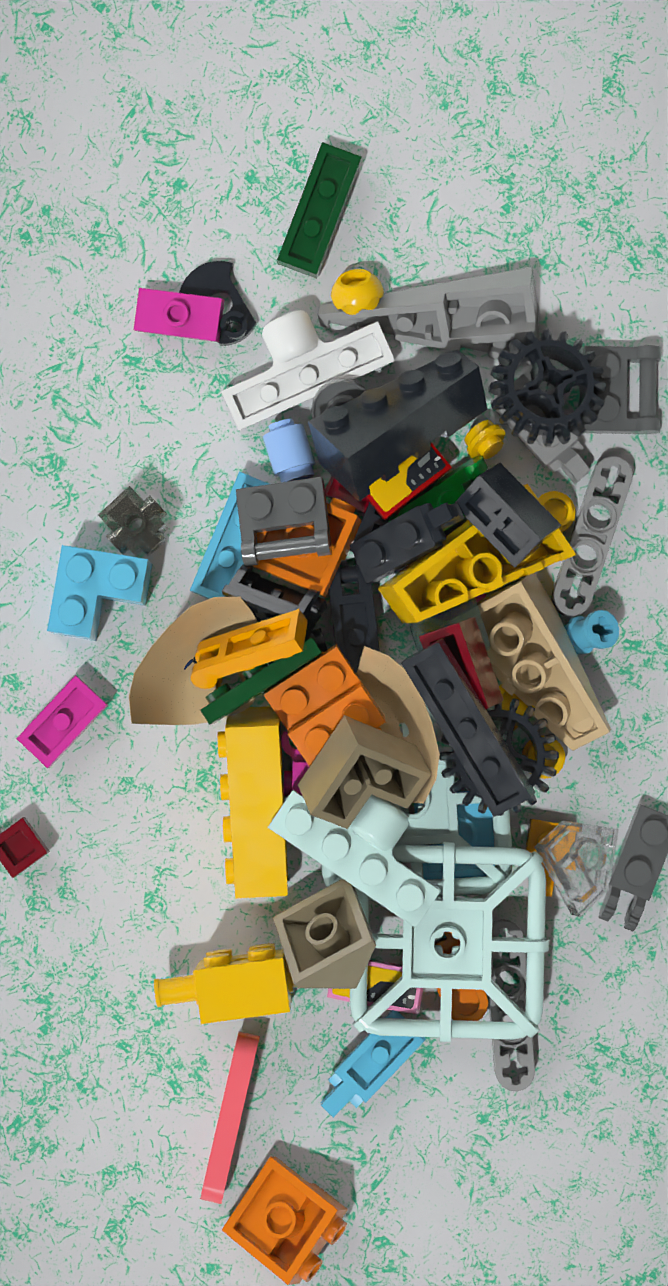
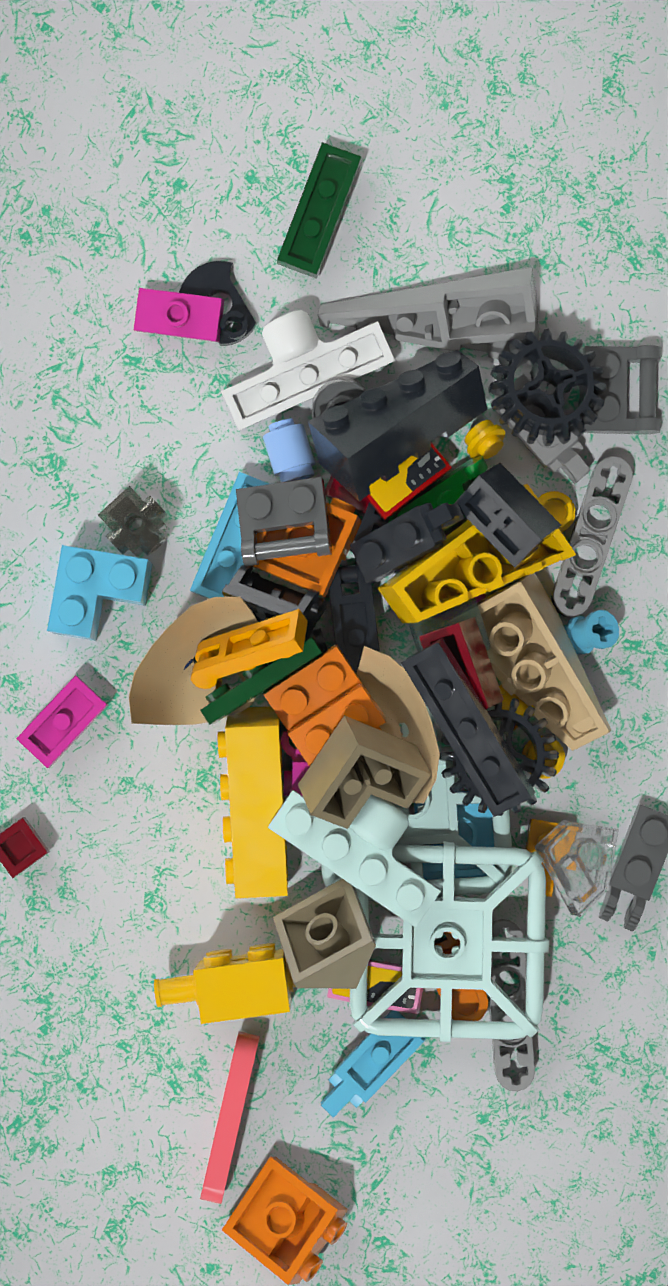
(356, 291): yellow plate -> none

